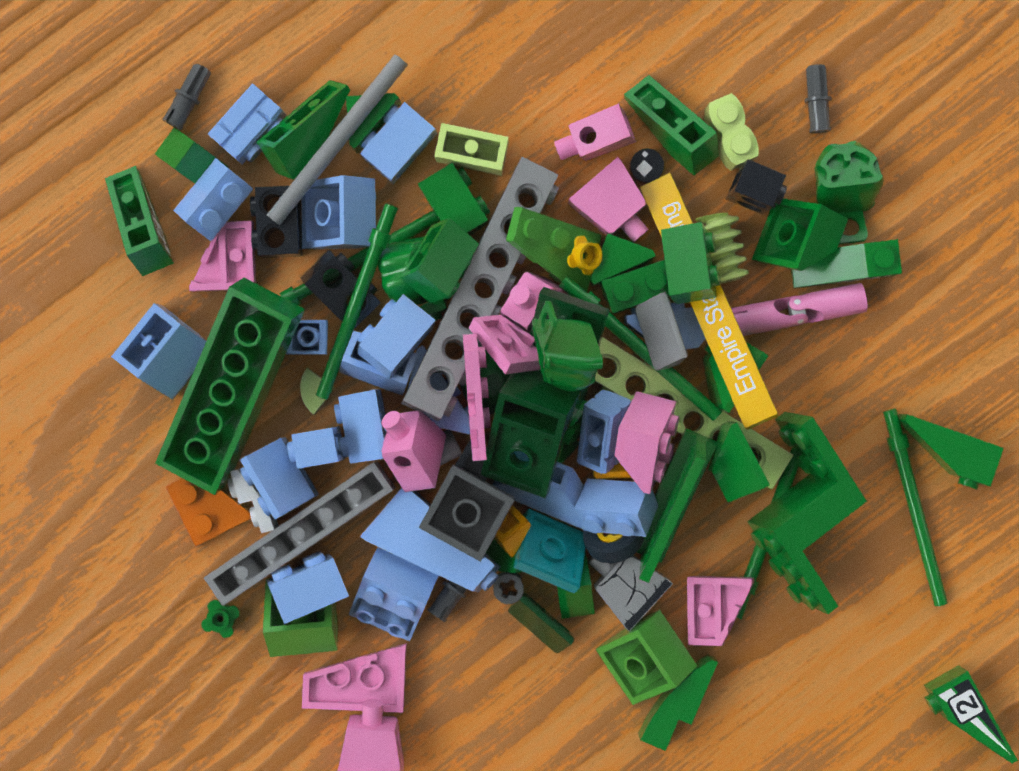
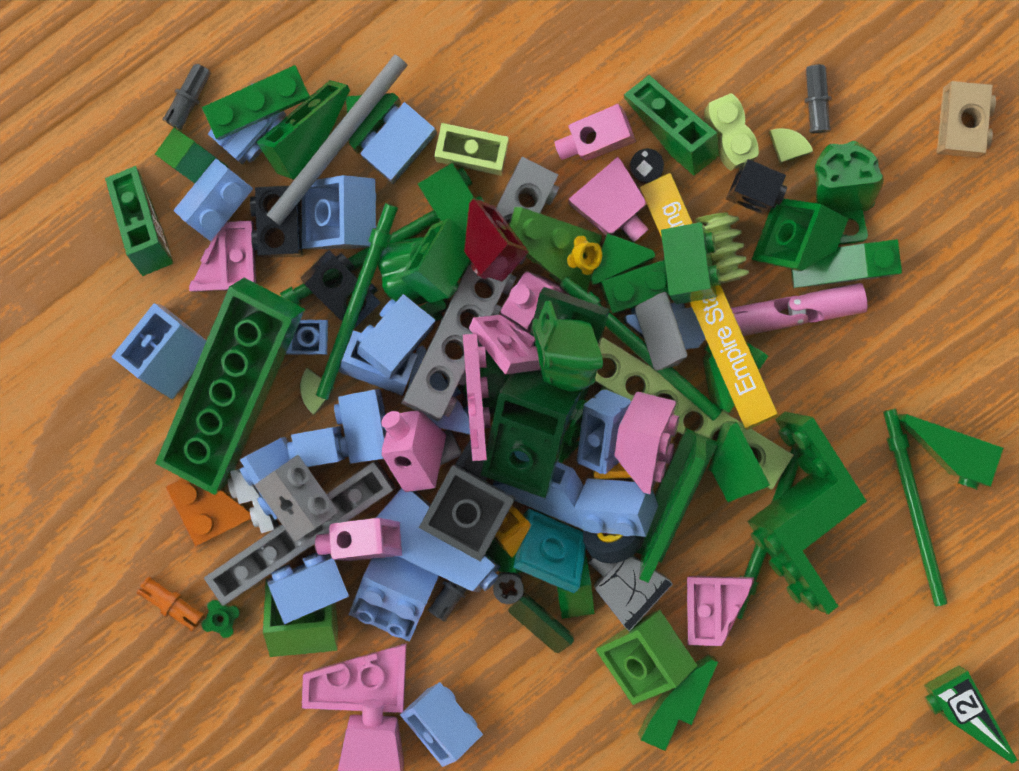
(170, 604): none -> orange pin
(256, 102): none -> green plate
(296, 498): none -> light grey brick
(361, 540): none -> bright pink torso
(441, 724): none -> light blue brick
(491, 242): none -> dark red slope
(789, 144): none -> yellowish green tile
(953, 135): none -> tan brick

